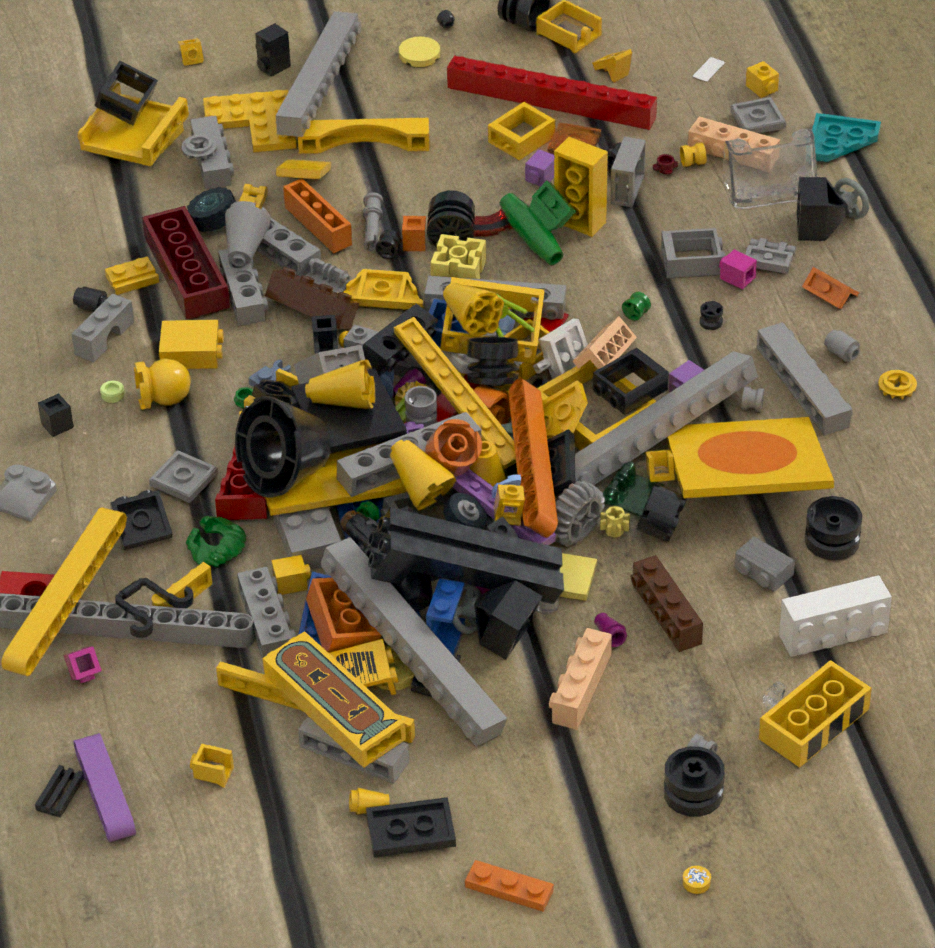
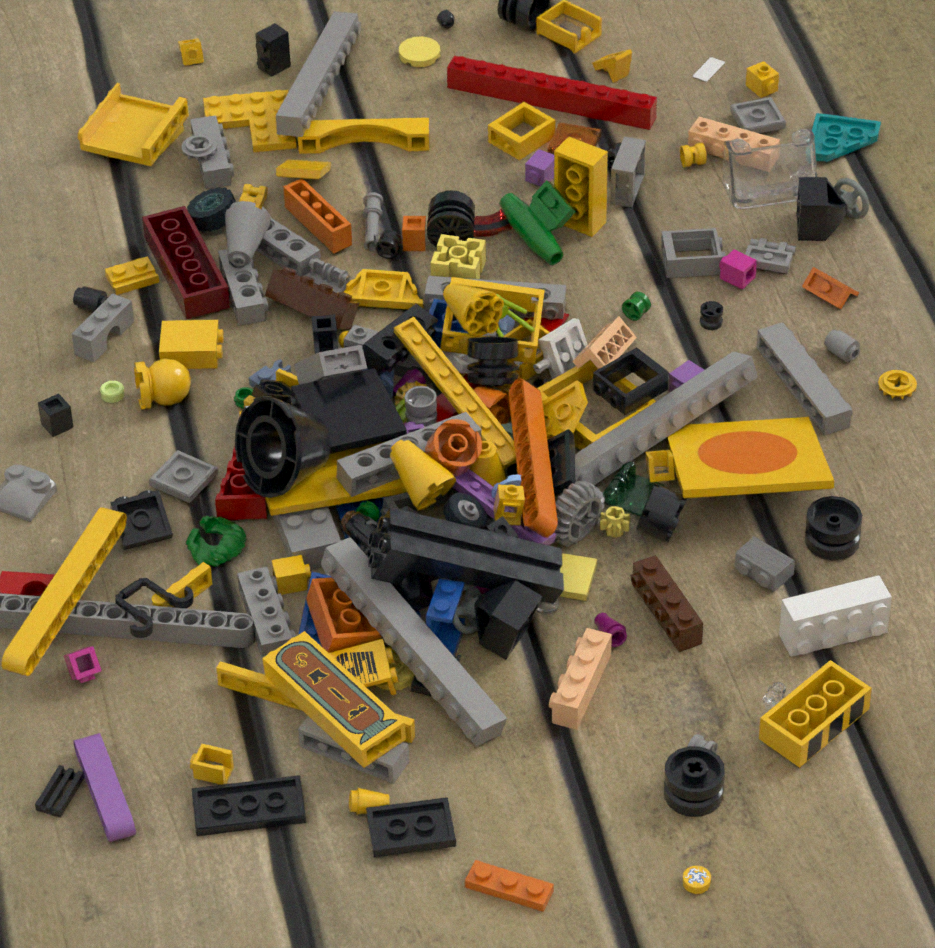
(119, 105): black window -> none
(248, 805): none -> black tile
(344, 387): yellow cone -> none
(665, 164): dark red plate -> none
(752, 399): light grey wheel -> none

